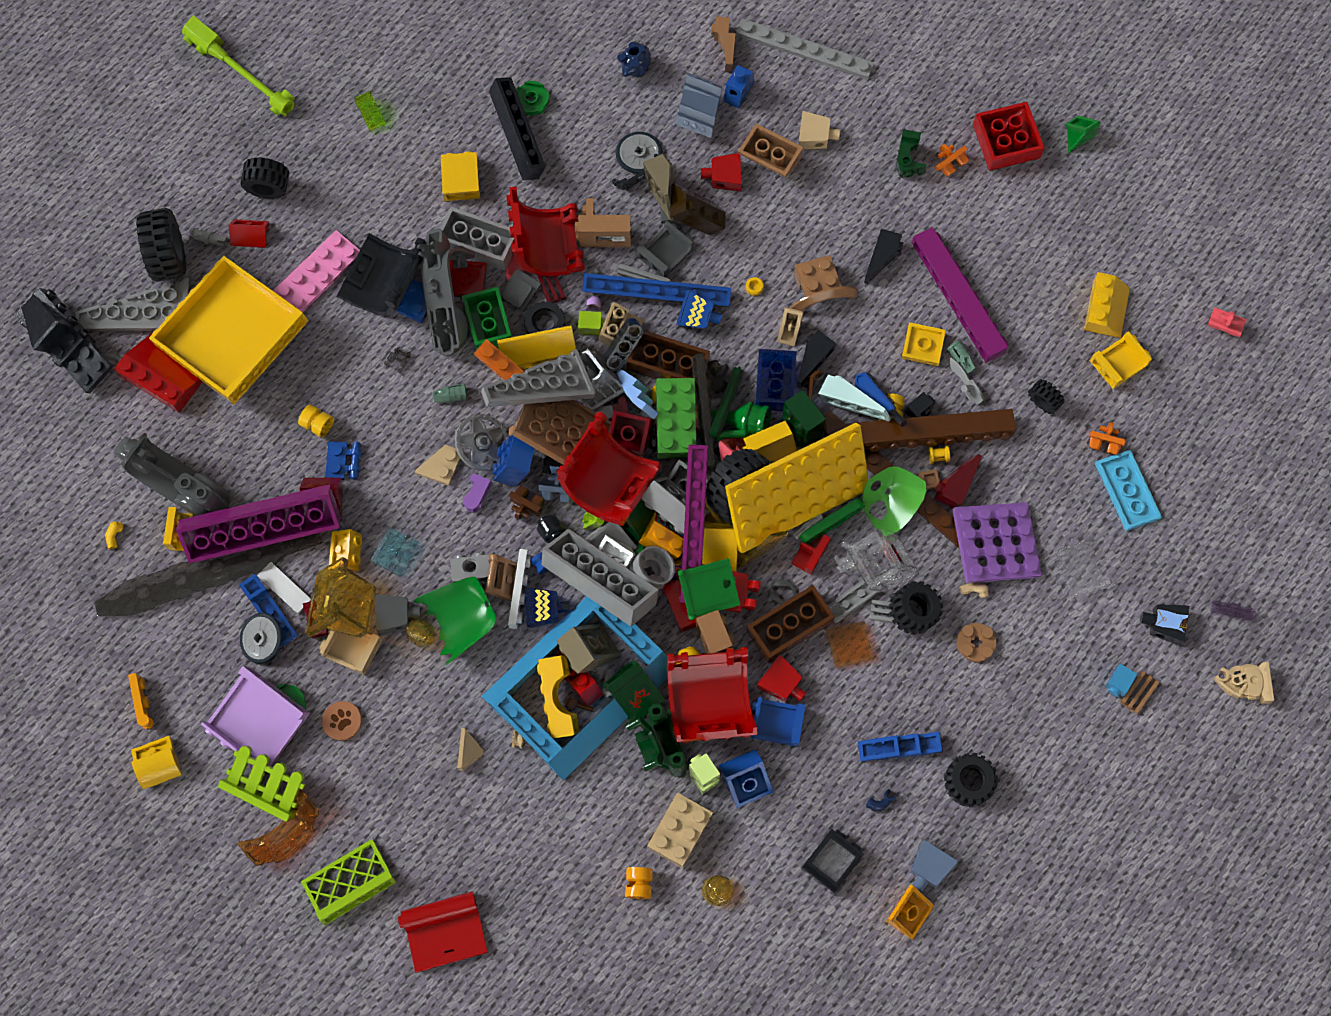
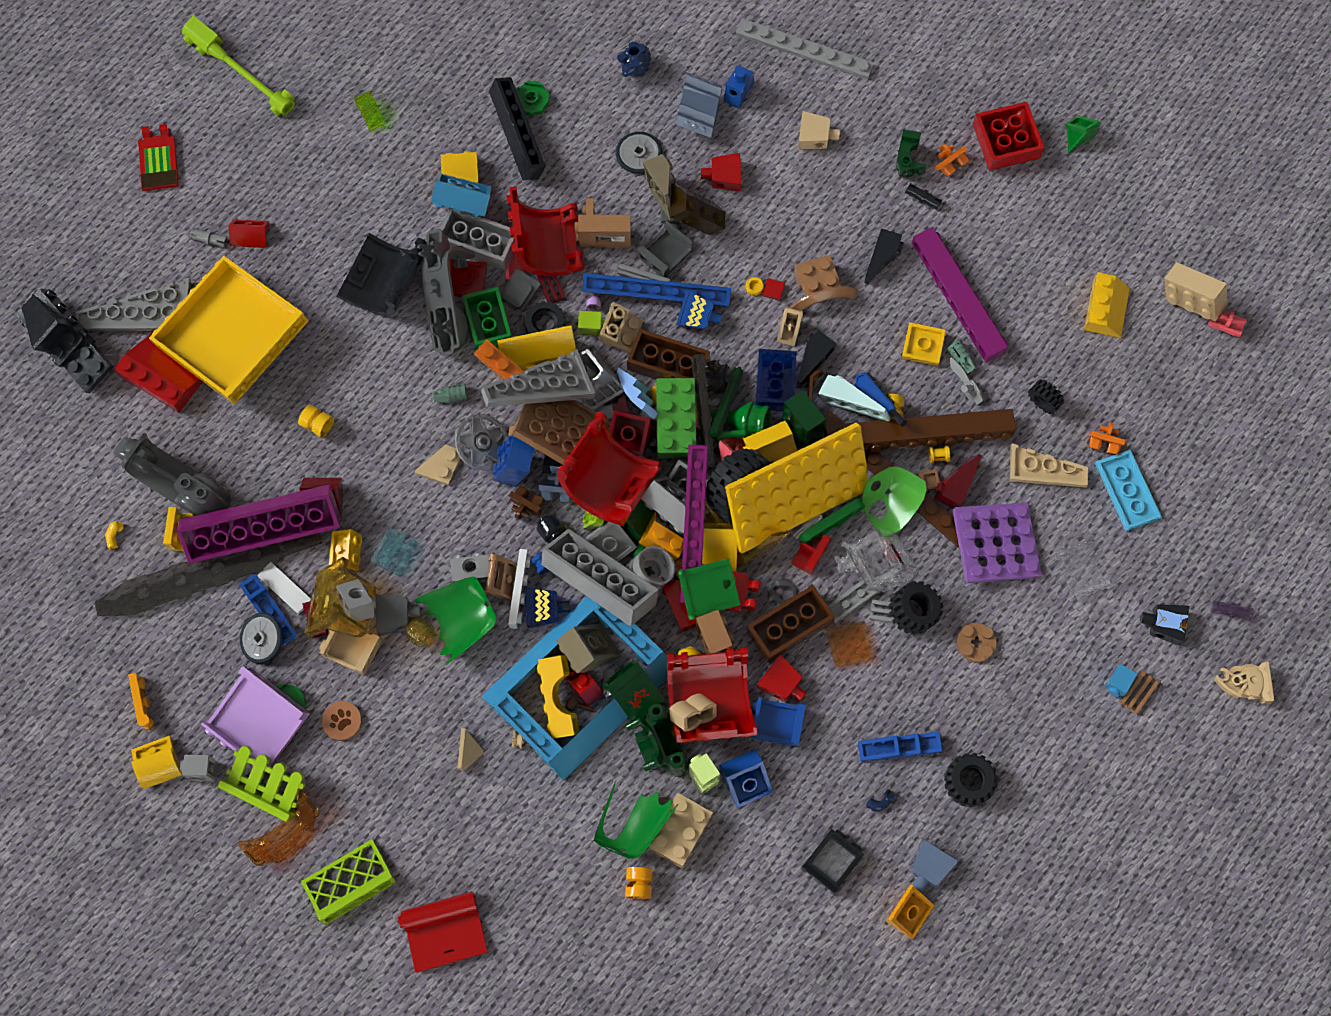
(158, 159): none -> tile
(161, 244): black tyre -> none
(199, 768): none -> light grey brick
(264, 178): black tyre -> none
(318, 271): bright pink plate -> none
(337, 460): blue plate -> none
(356, 600): none -> light grey brick
(393, 356): clear smoke piece -> none
(413, 303): blue plate -> none
(461, 195): none -> dark azure brick
(477, 494): medium lavender leg -> none
(617, 551): white slope -> none
(623, 353): black beam -> none
(624, 183): black piece -> none
(641, 828): none -> green piece
(693, 712): none -> tan brick
(717, 890): clear yellow hair -> none
(725, 39): medium nougat slope -> none
(771, 150): medium nougat slope -> none
(773, 289): none -> red tile
(920, 406): black brick -> none
(923, 196): none -> black pin
(980, 588): tan arm -> none
(1036, 468): none -> tan wing
(1121, 360): yellow panel -> none
(1196, 291): none -> tan brick

